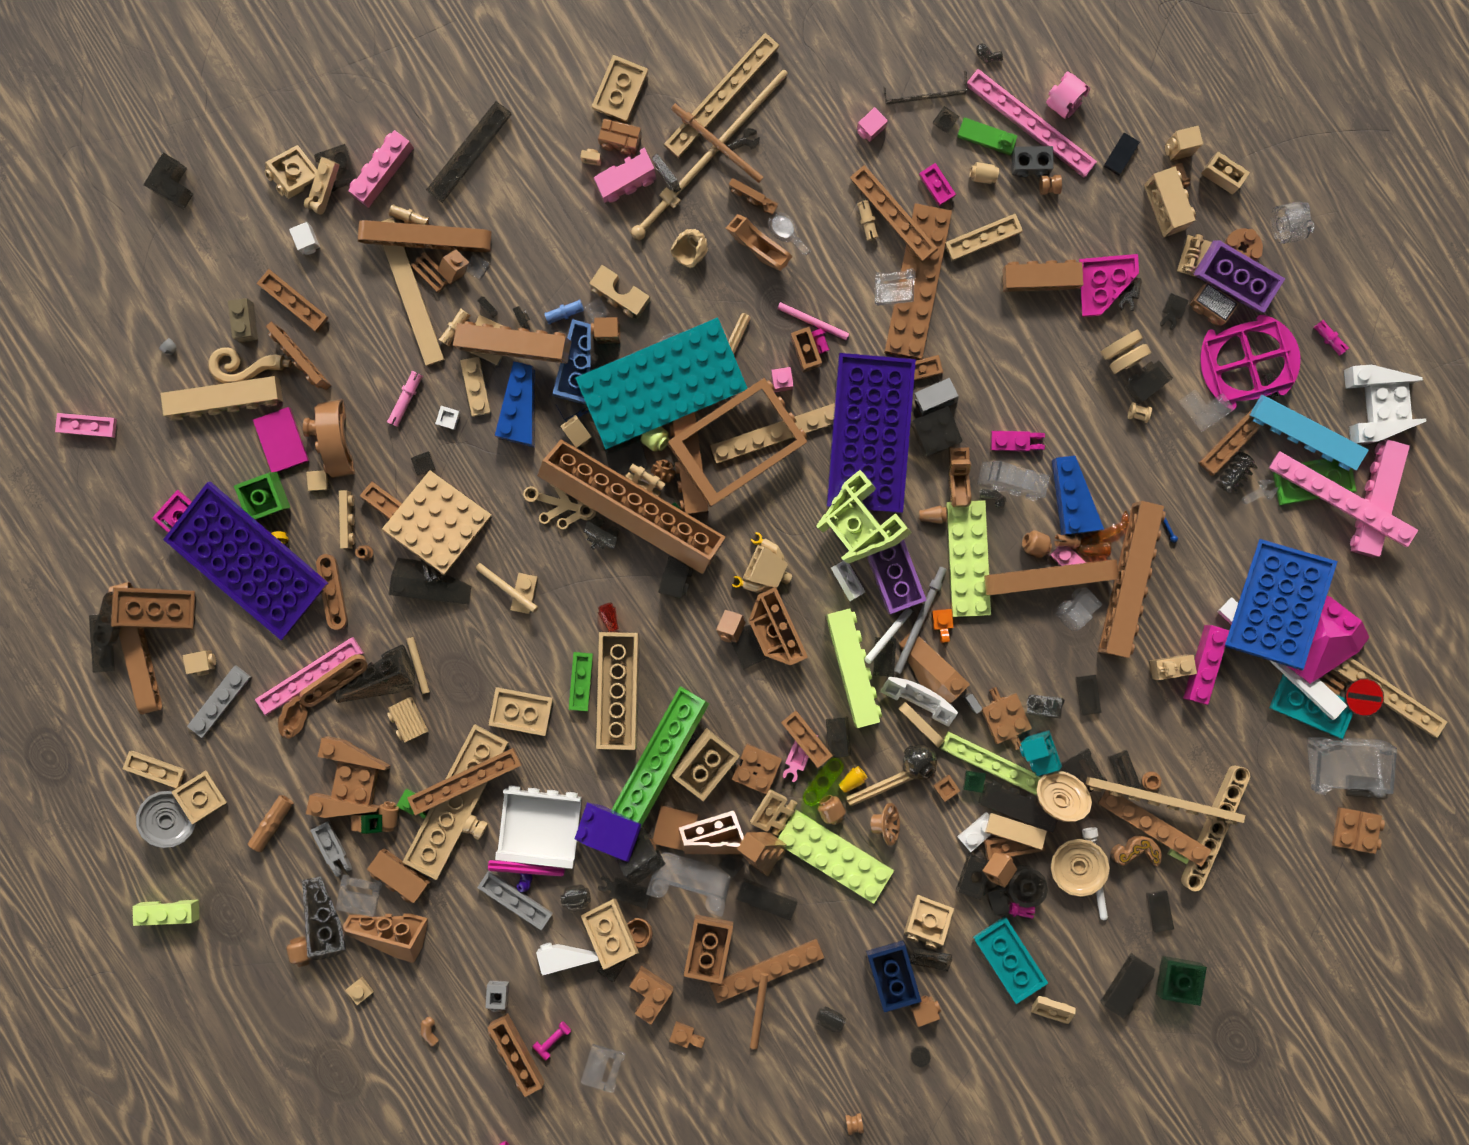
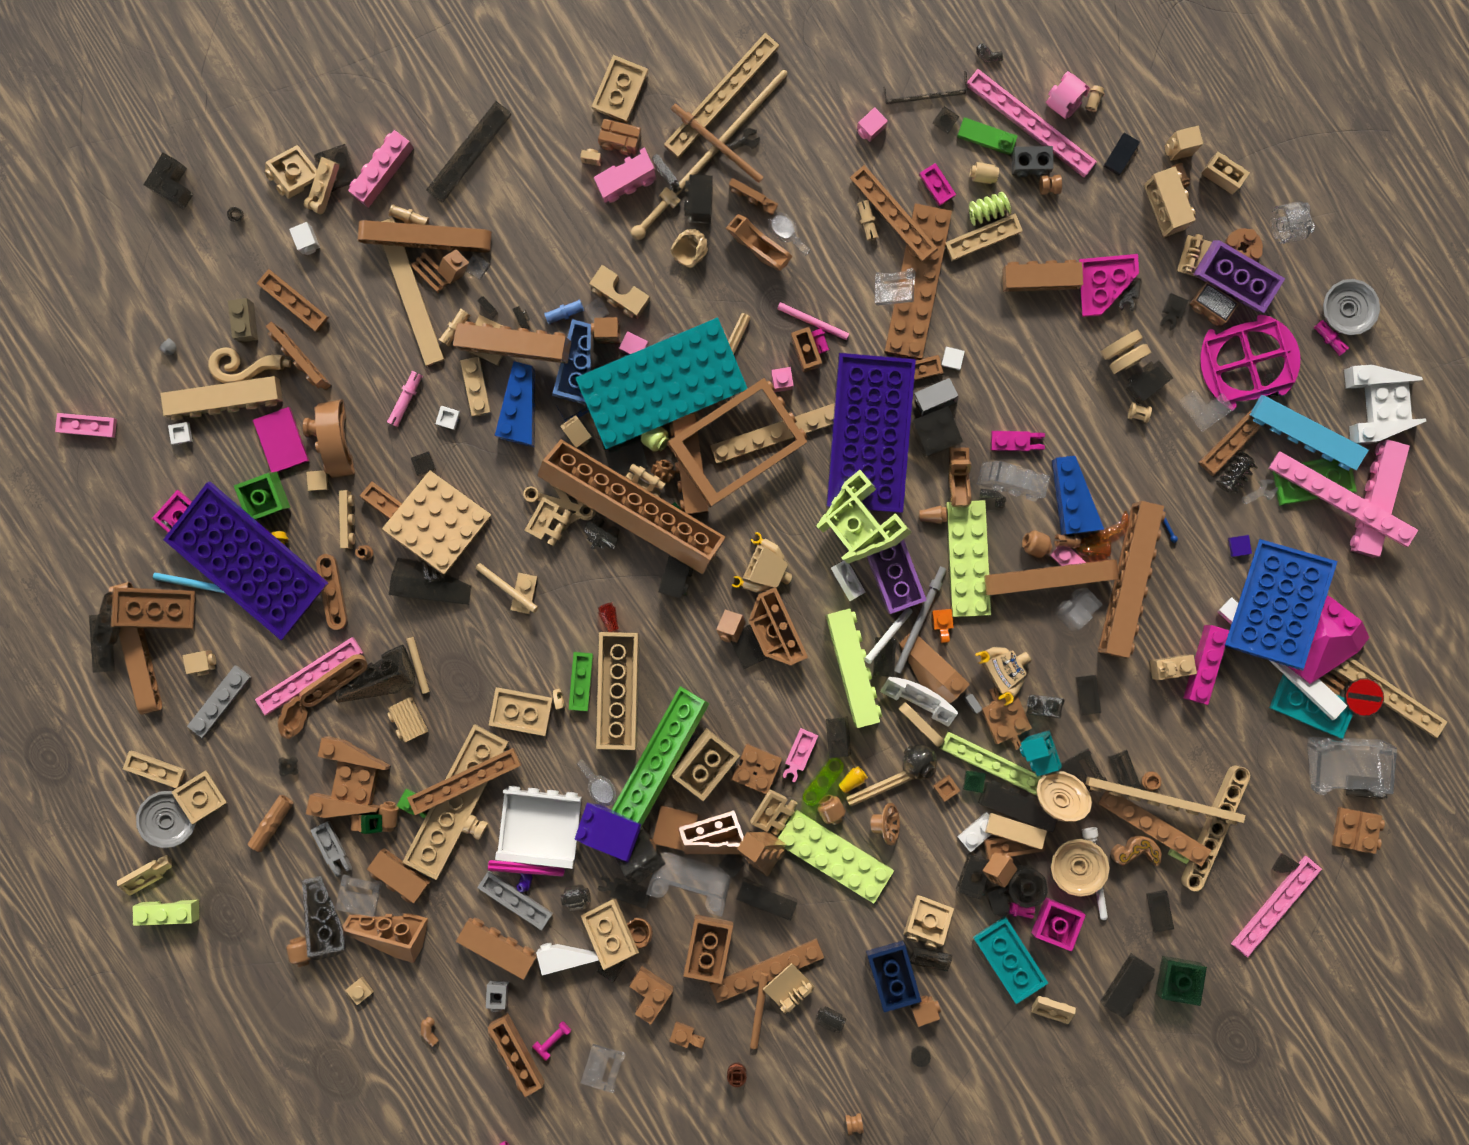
(145, 875): none -> tan hinge
(180, 433): none -> white plate
(186, 582): none -> medium azure bar
(235, 210): none -> clear smoke hinge
(283, 762): none -> clear smoke plate
(496, 948): none -> medium nougat brick
(542, 519): none -> tan plate
(558, 699): none -> tan tile
(599, 787): none -> clear piece
(632, 344): none -> bright pink brick
(700, 197): none -> clear smoke brick
(735, 1071): none -> copper wheel
(789, 988): none -> tan hinge
(806, 739): medium nougat plate -> none
(952, 358): none -> white tile
(988, 207): none -> yellowish green piece
(1005, 670): none -> tan torso
(1058, 924): none -> dark pink brick
(1095, 97): none -> tan pin
(1240, 545): none -> dark purple tile
(1276, 906): none -> bright pink tile
(1284, 864): none -> clear smoke tile
(1351, 307): none -> light grey hat

